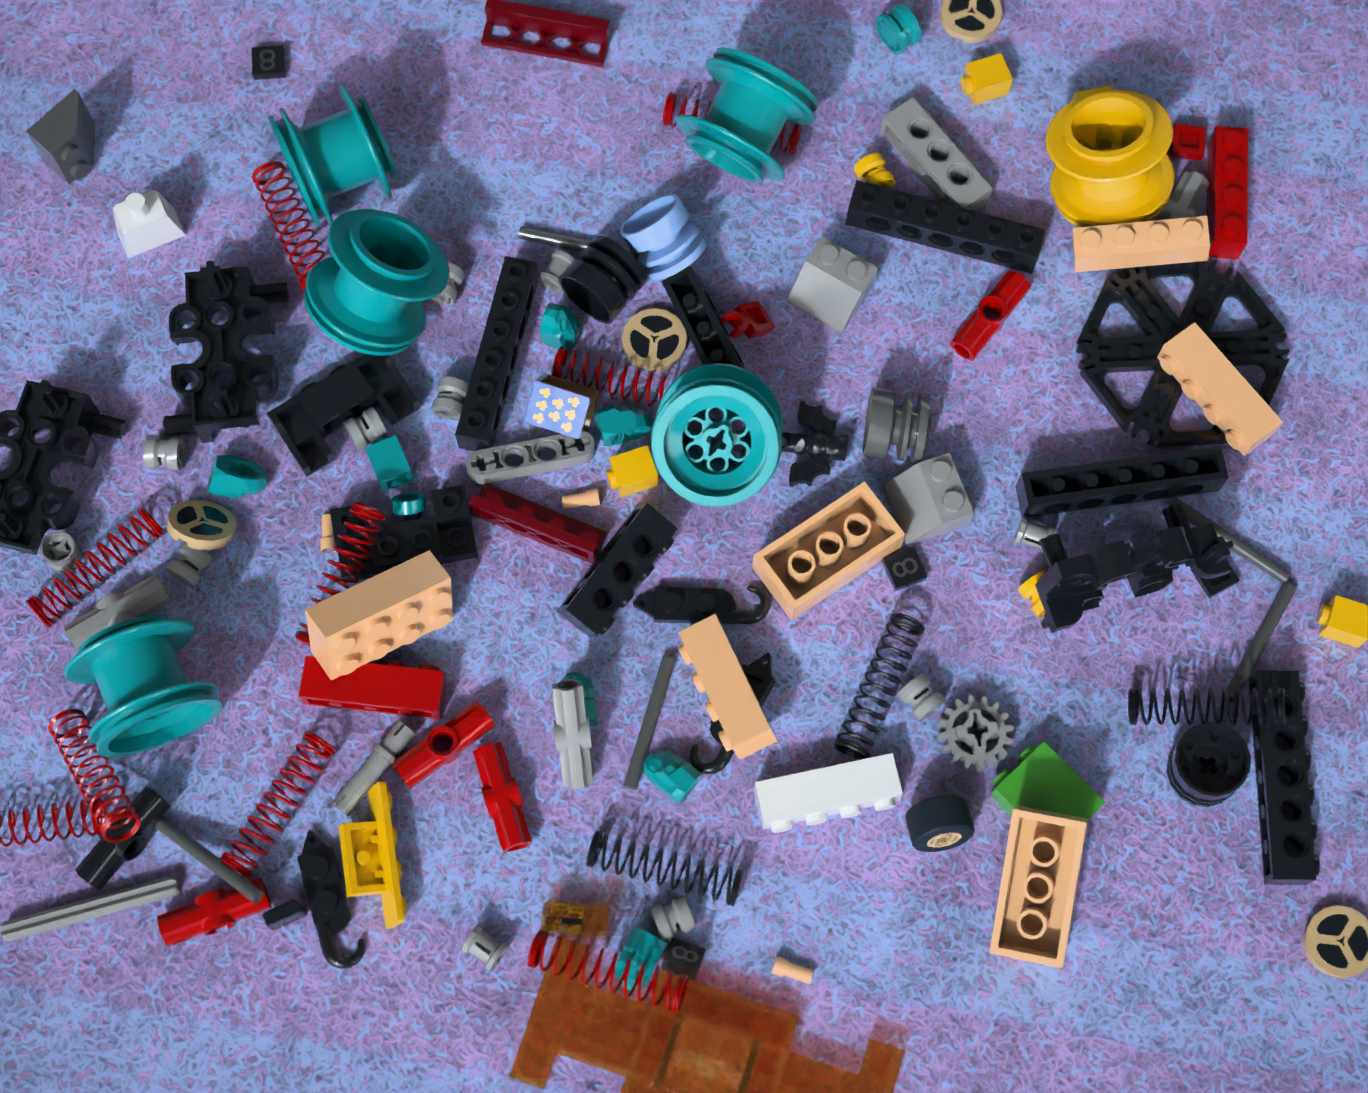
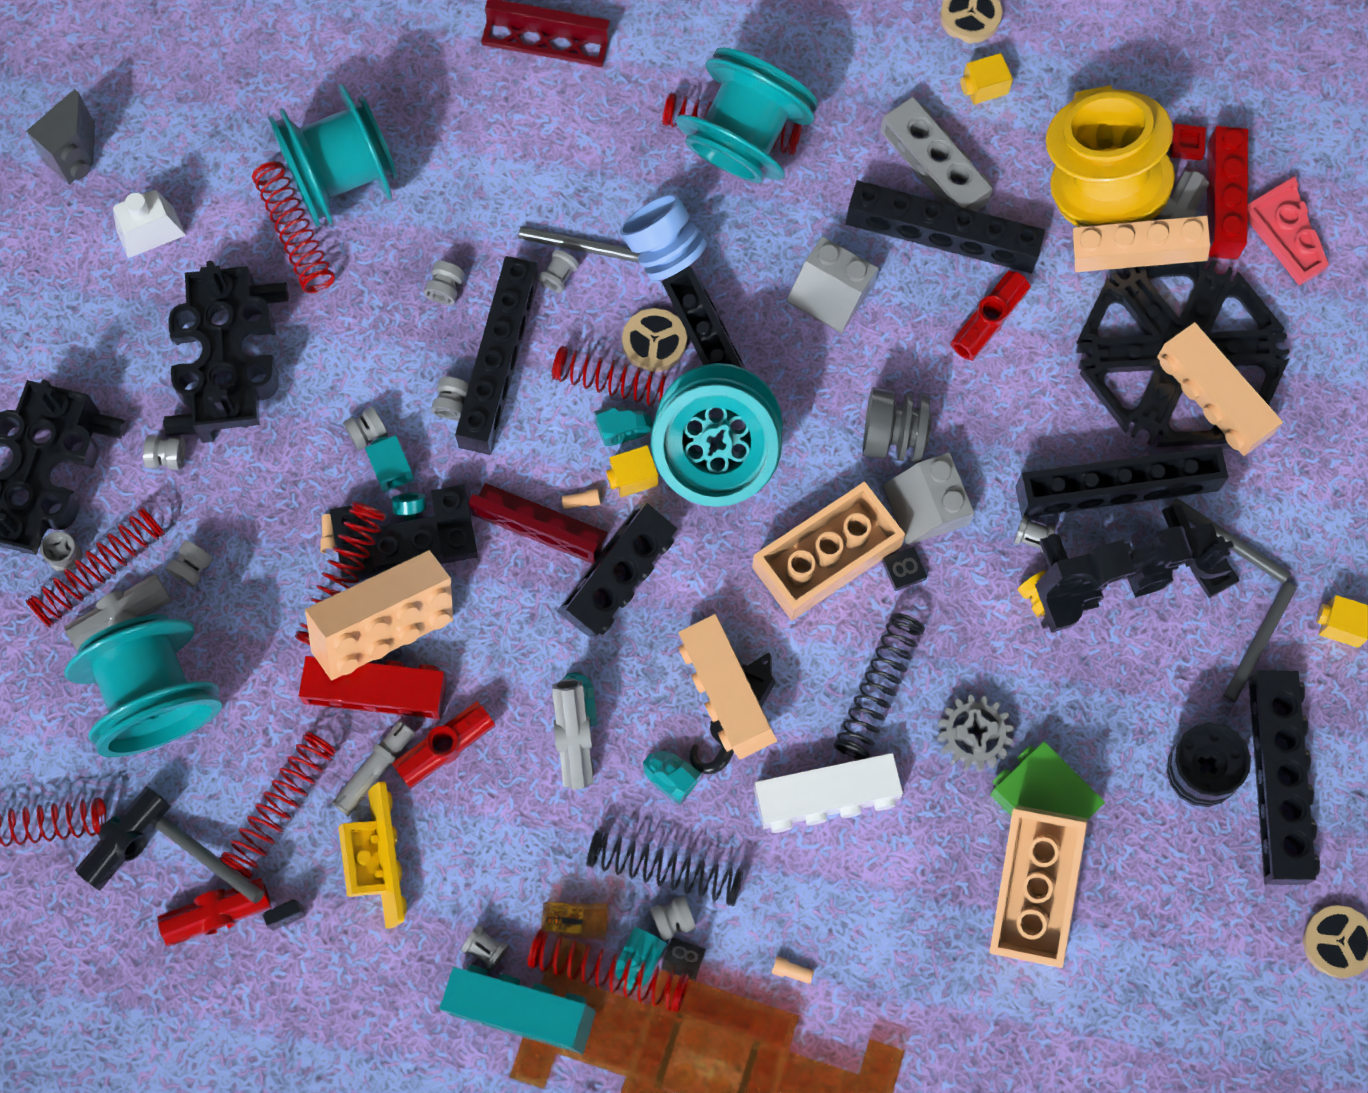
(90, 908): light grey axle -> none
(112, 817): red piece -> none
(201, 524): tan tile -> none
(235, 477): teal rock -> none
(268, 62): black tile -> none
(327, 900): black plate -> none
(341, 395): black bracket -> none
(375, 282): teal wheel -> none
(502, 797): red piece -> none
(518, 1009): none -> teal brick
(529, 452): light grey beam -> none
(559, 327): teal rock -> none
(561, 405): piece -> none
(603, 279): black wheel -> none
(649, 722): dark grey bar -> none
(696, 604): black plate -> none
(748, 319): red plate -> none
(820, 446): black animal -> none
(872, 170): yellow wheel -> none
(898, 28): teal wheel -> none
(926, 703): light grey wheel -> none
(939, 823): black wheel -> none
(1135, 699): black piece -> none
(1285, 228): none -> coral wing

